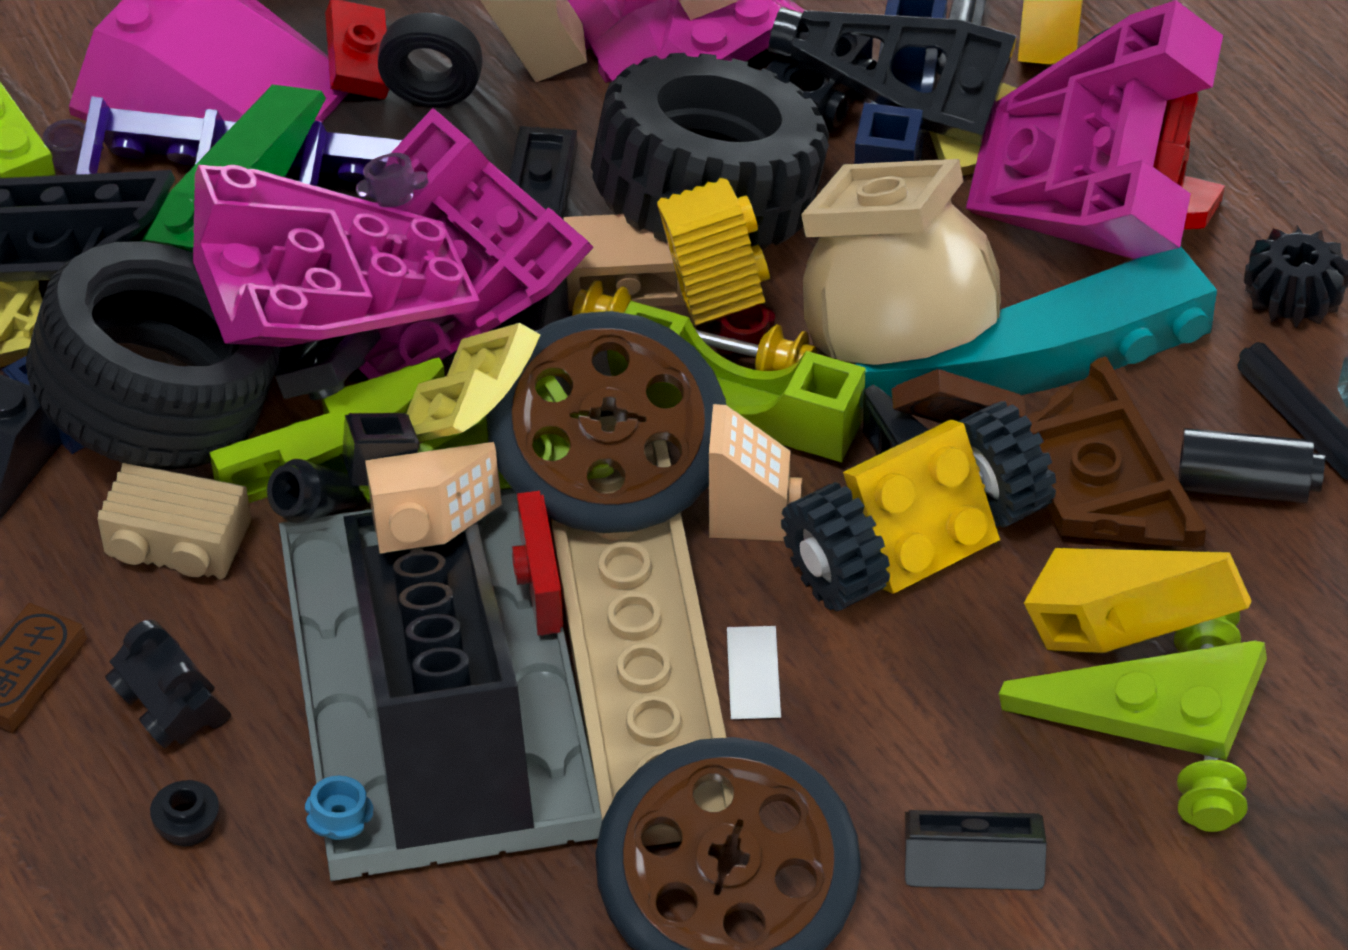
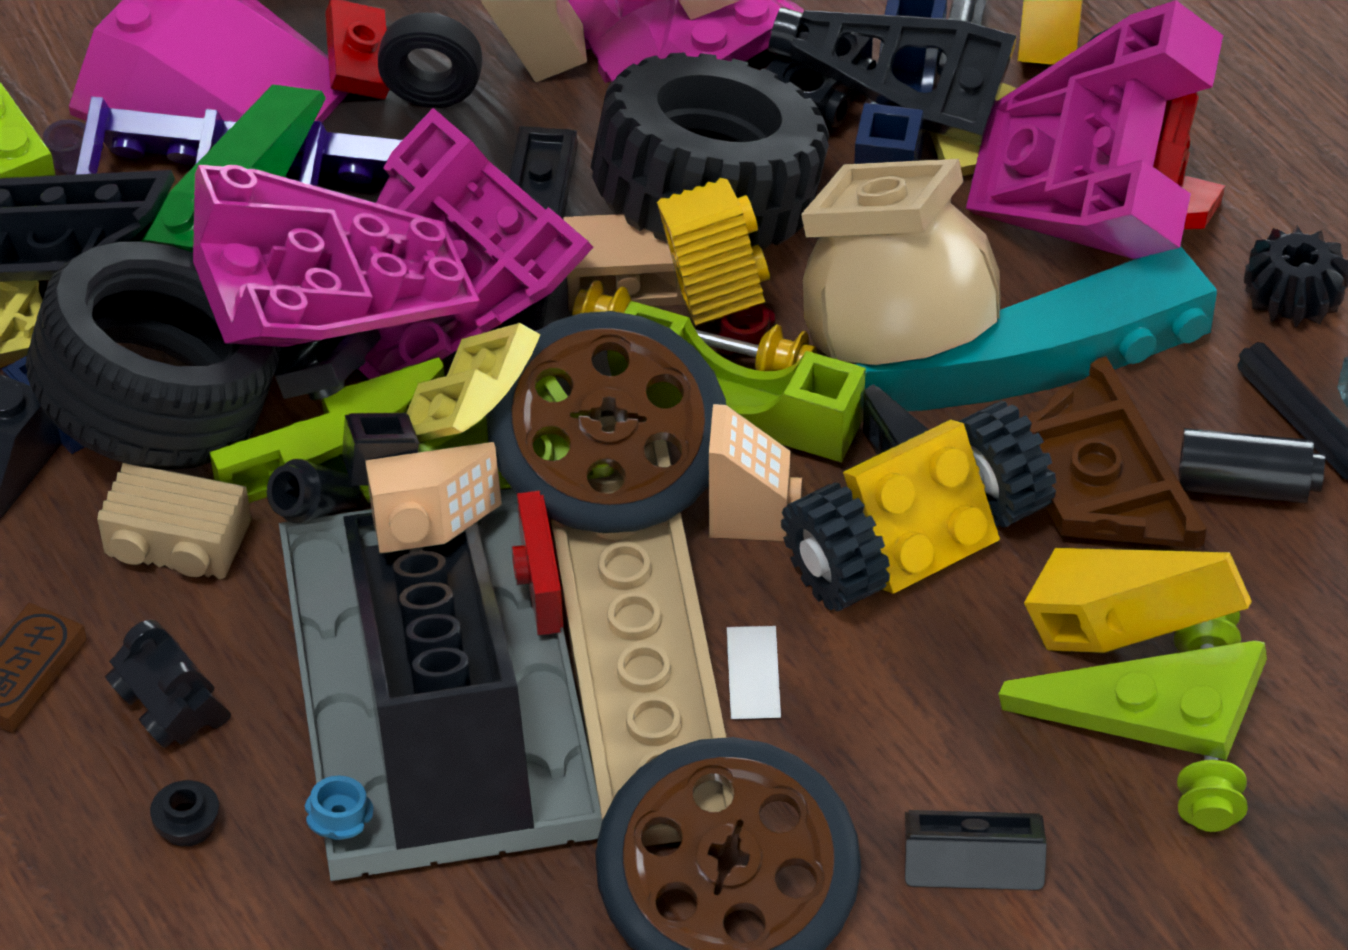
(391, 180): clear purple plate -> none
(948, 397): reddish brown tile -> none

